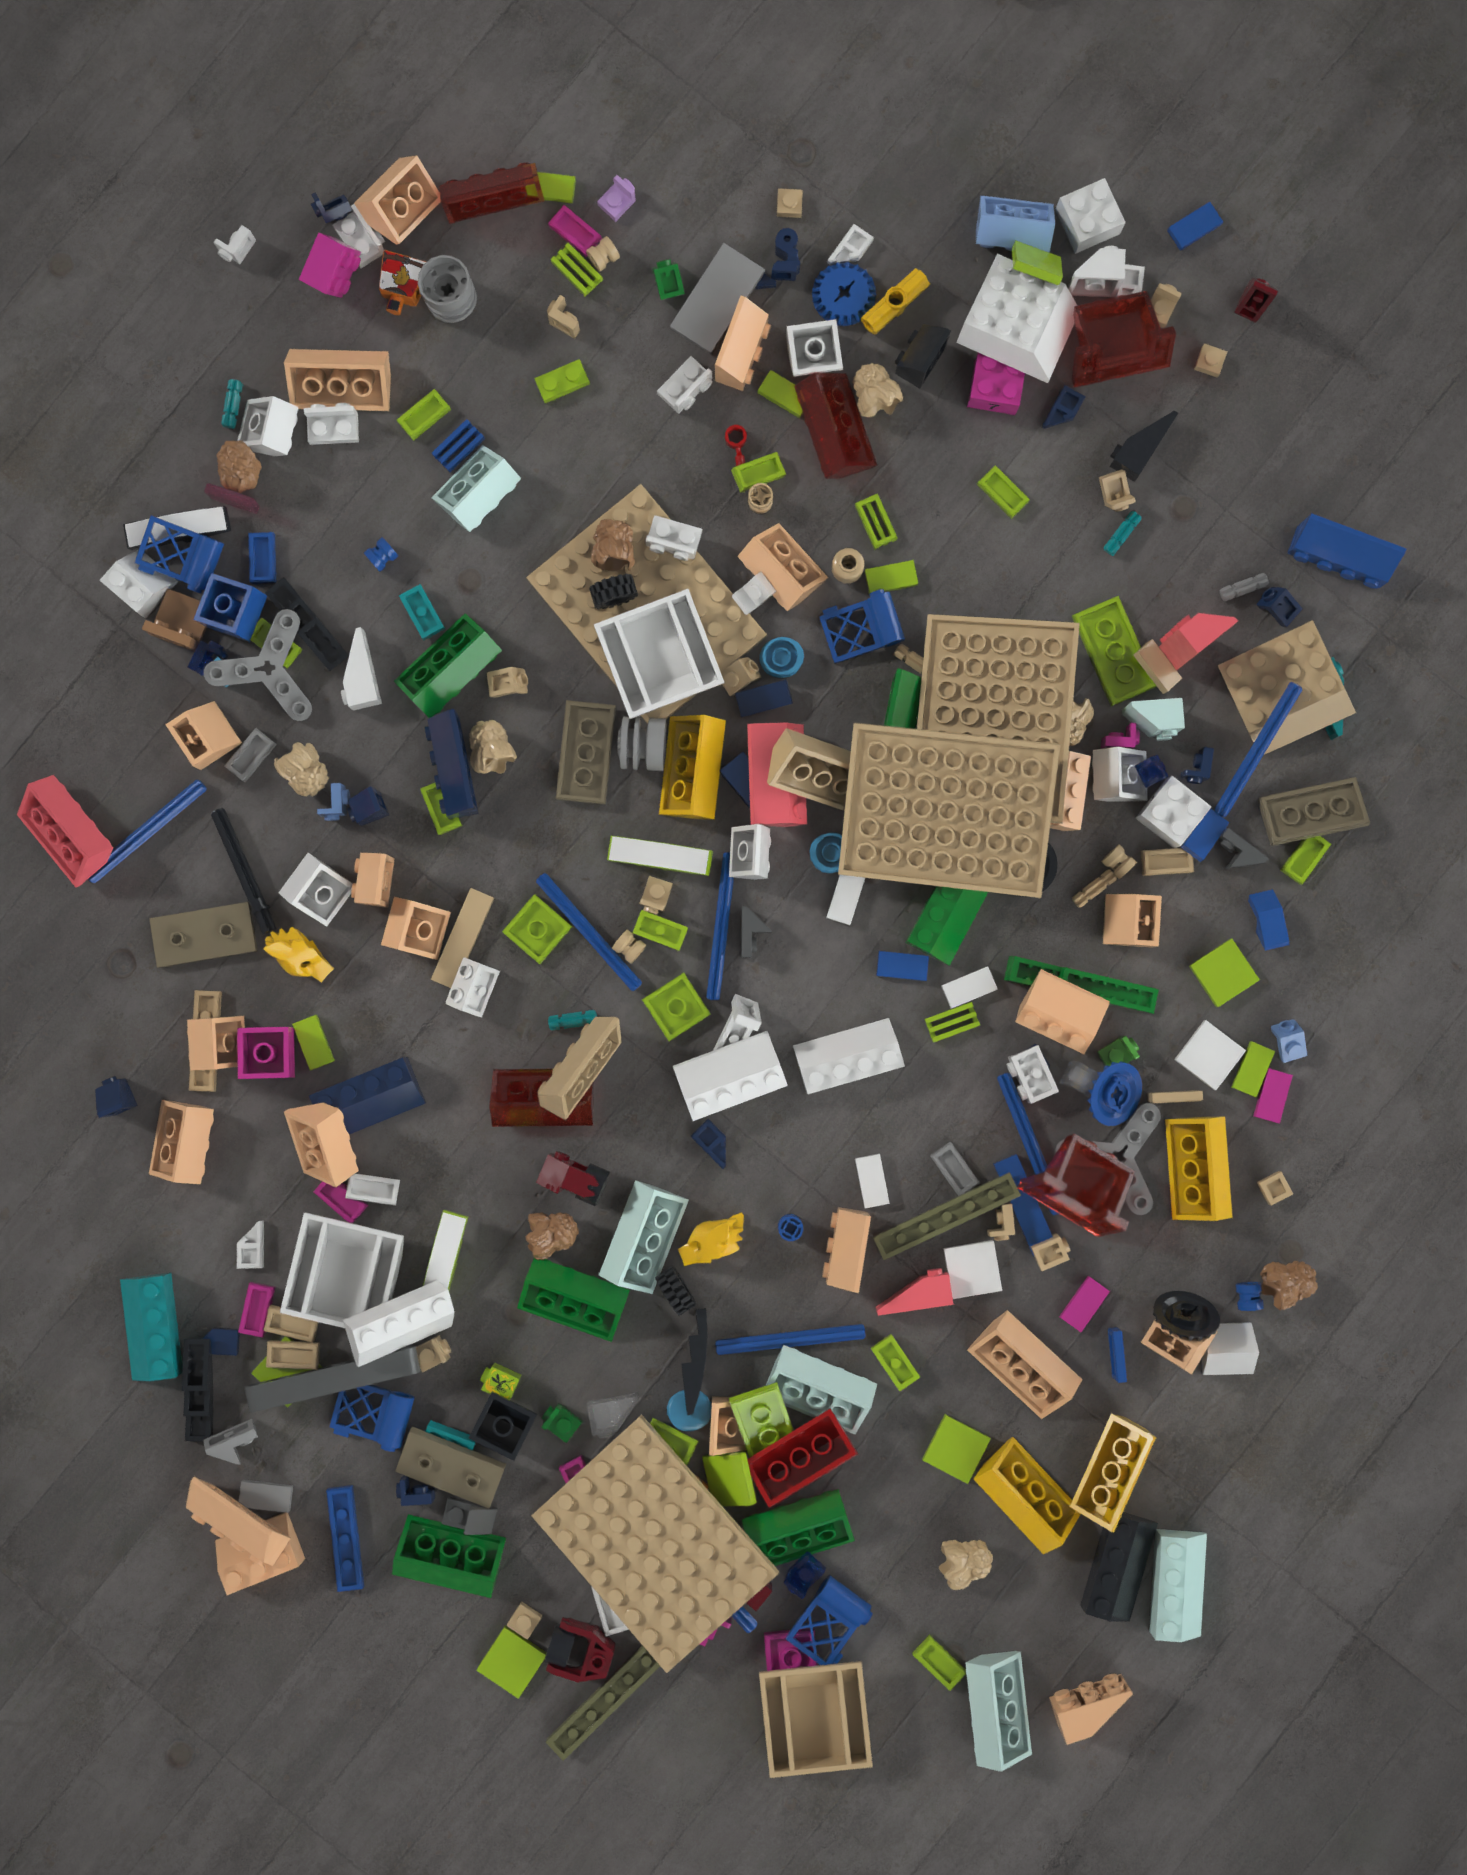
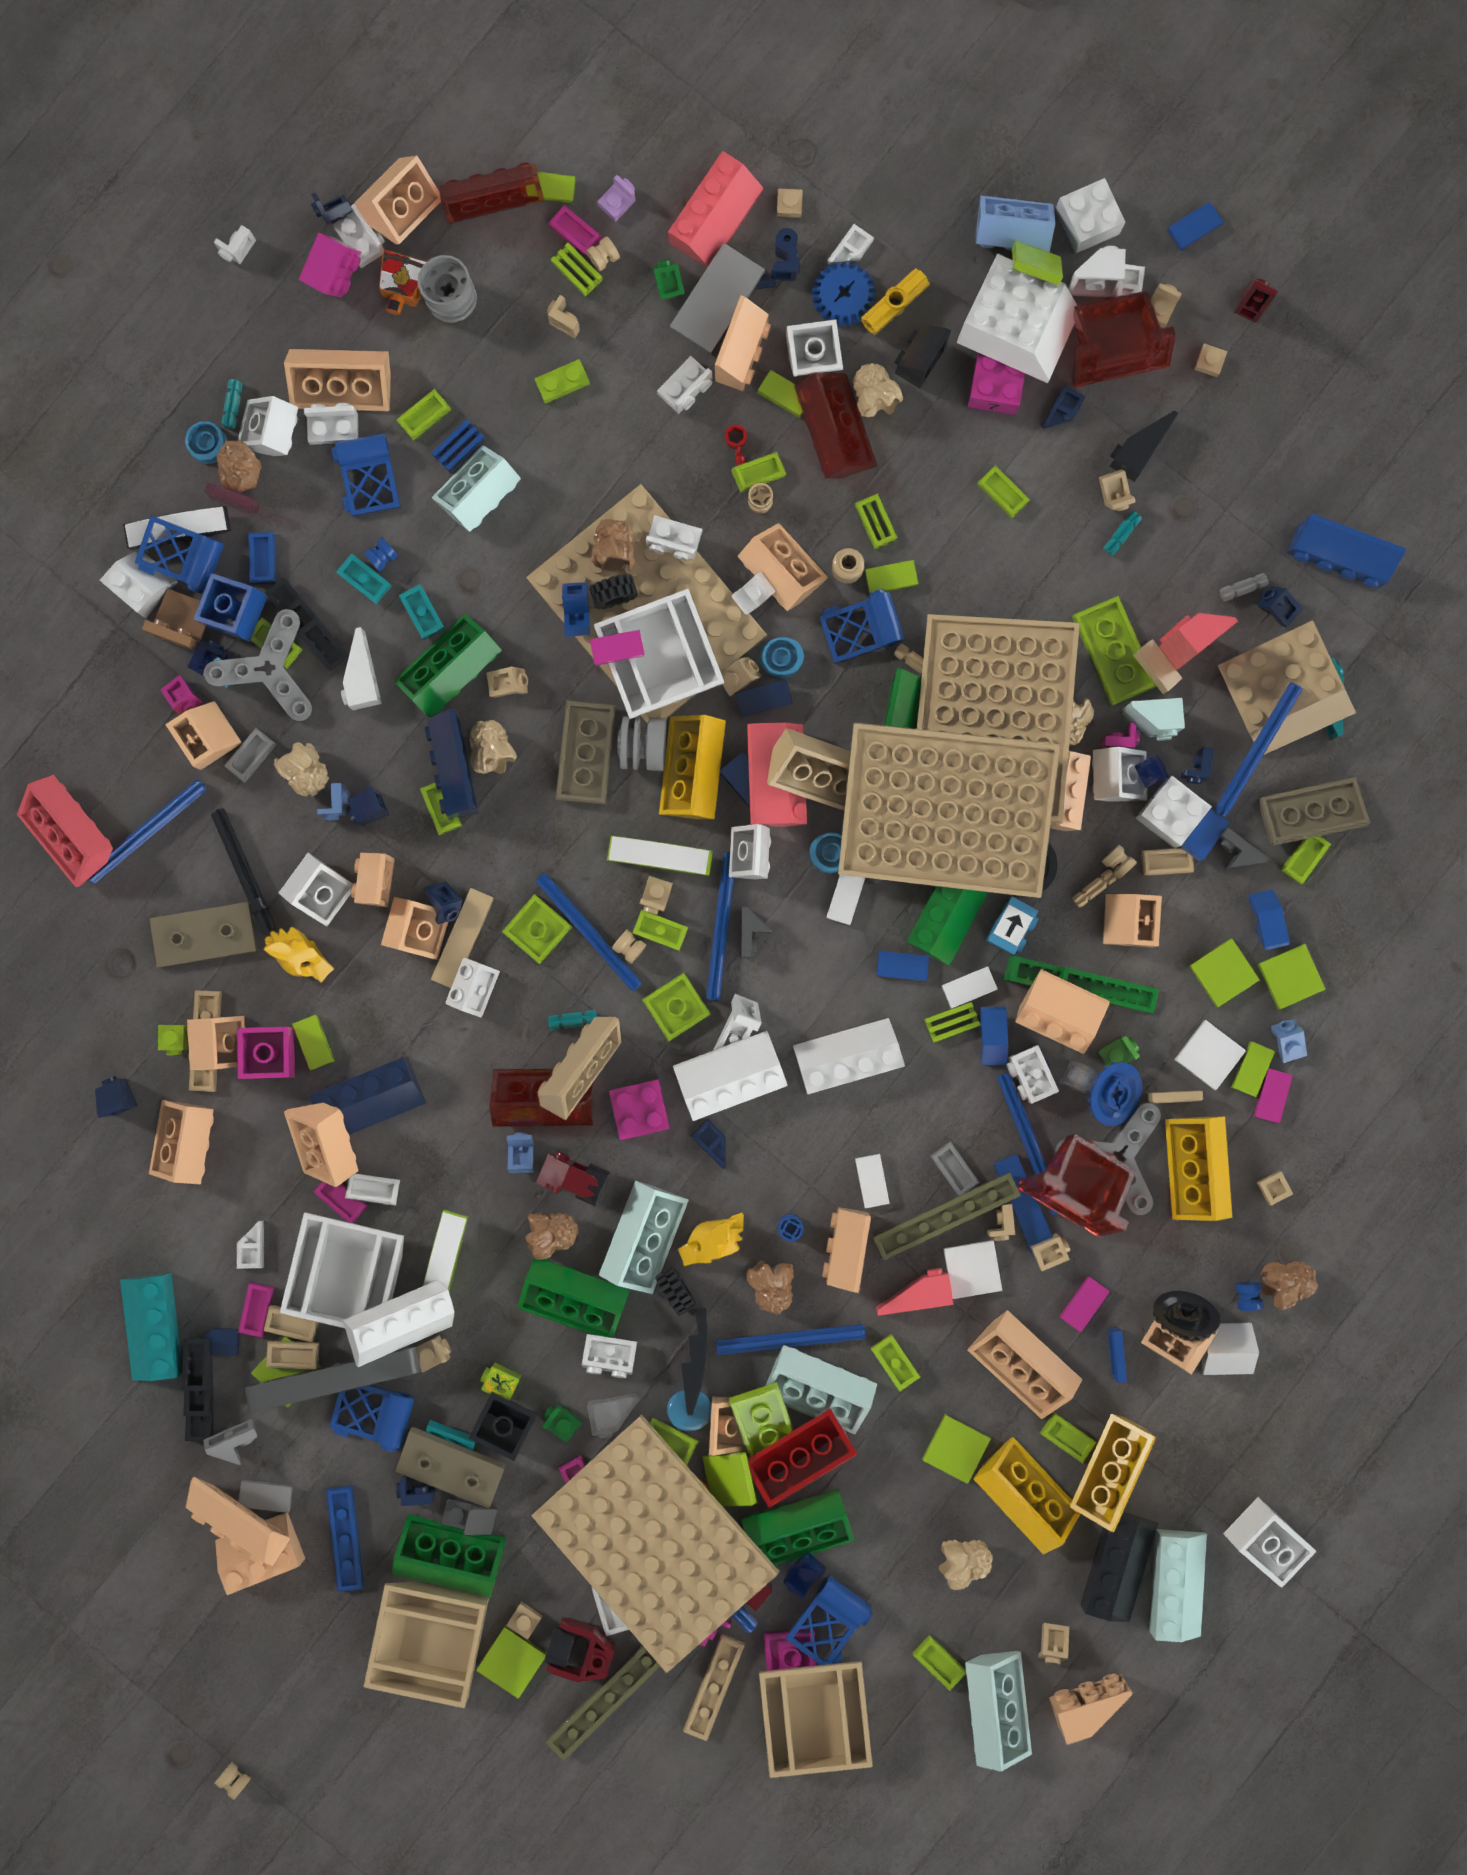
(173, 1039): none -> lime brick
(180, 695): none -> dark pink bracket
(205, 441): none -> dark azure piece
(227, 1778): none -> tan wheel
(361, 454): none -> blue piece
(364, 579): none -> teal plate
(426, 1642): none -> tan slope
(444, 900): none -> dark blue bracket
(520, 1153): none -> medium blue bracket
(576, 609): none -> blue slope
(609, 1355): none -> white bracket
(617, 647): none -> dark pink tile
(639, 1109): none -> dark pink brick
(713, 1687): none -> tan tile
(715, 210): none -> coral slope
(771, 1286): none -> medium nougat hair
(994, 1035): none -> blue slope
(1012, 926): none -> brick
(1054, 1644): none -> tan bracket
(1068, 1437): none -> lime tile
(1269, 1542): none -> white slope
(1291, 976): none -> lime tile

